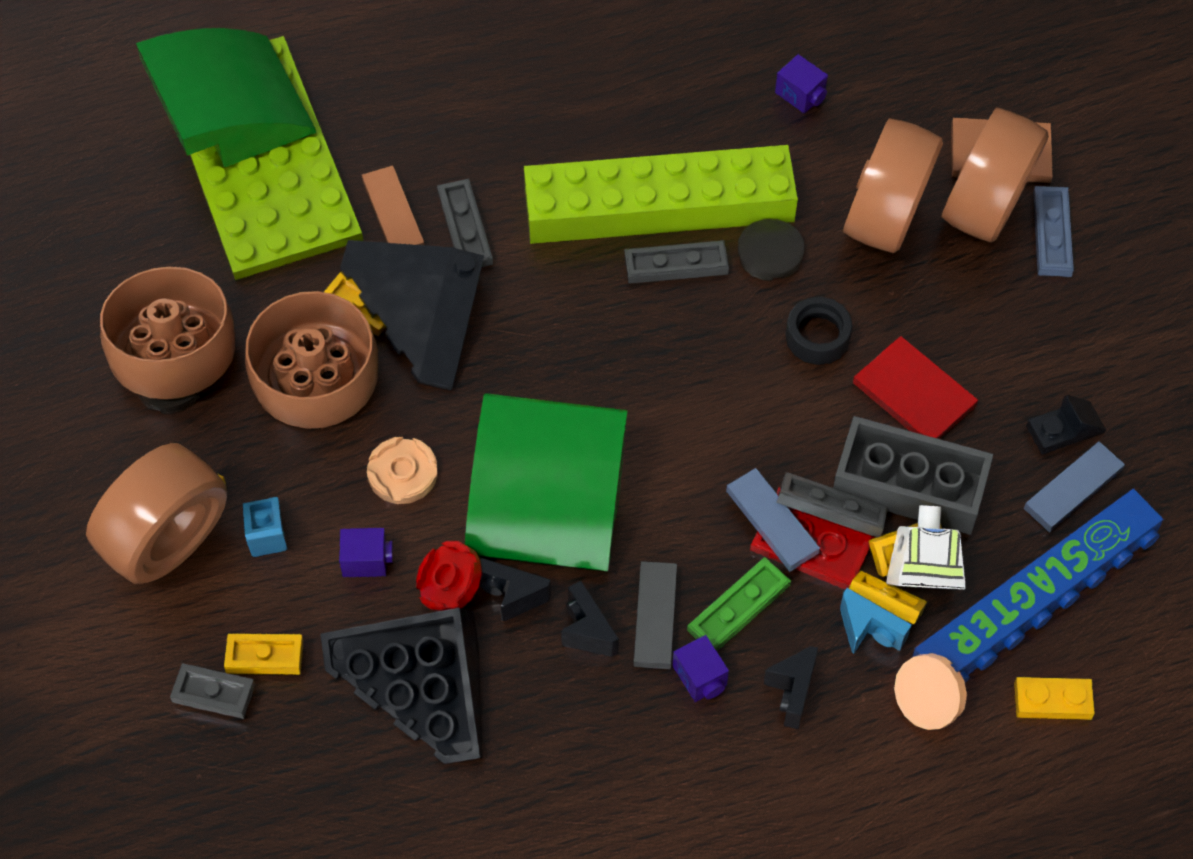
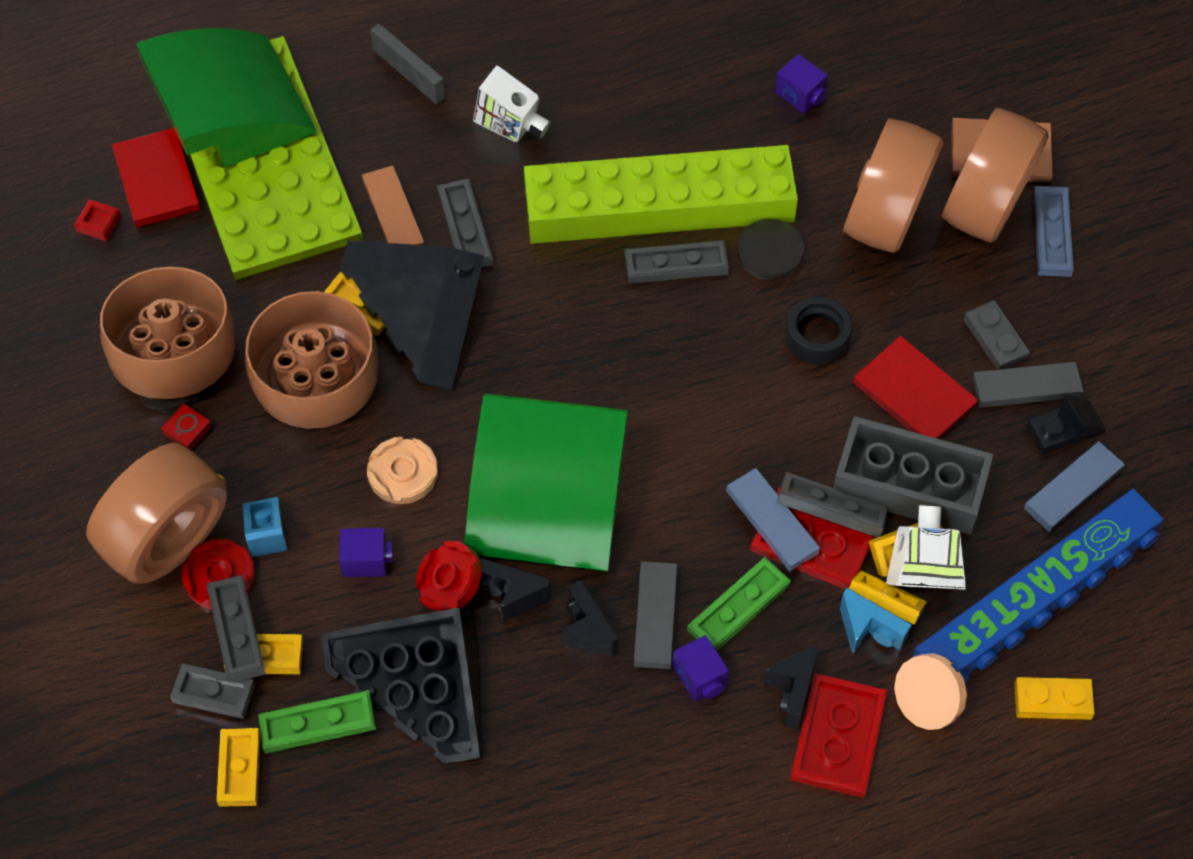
(97, 220): none -> red tile
(155, 177): none -> red tile
(186, 427): none -> red tile
(214, 562): none -> red tile
(235, 629): none -> dark grey tile
(238, 767): none -> yellow plate
(317, 721): none -> bright green tile
(407, 63): none -> dark grey tile
(508, 107): none -> white torso
(839, 735): none -> red tile
(996, 335): none -> dark grey plate
(1027, 384): none -> dark grey tile

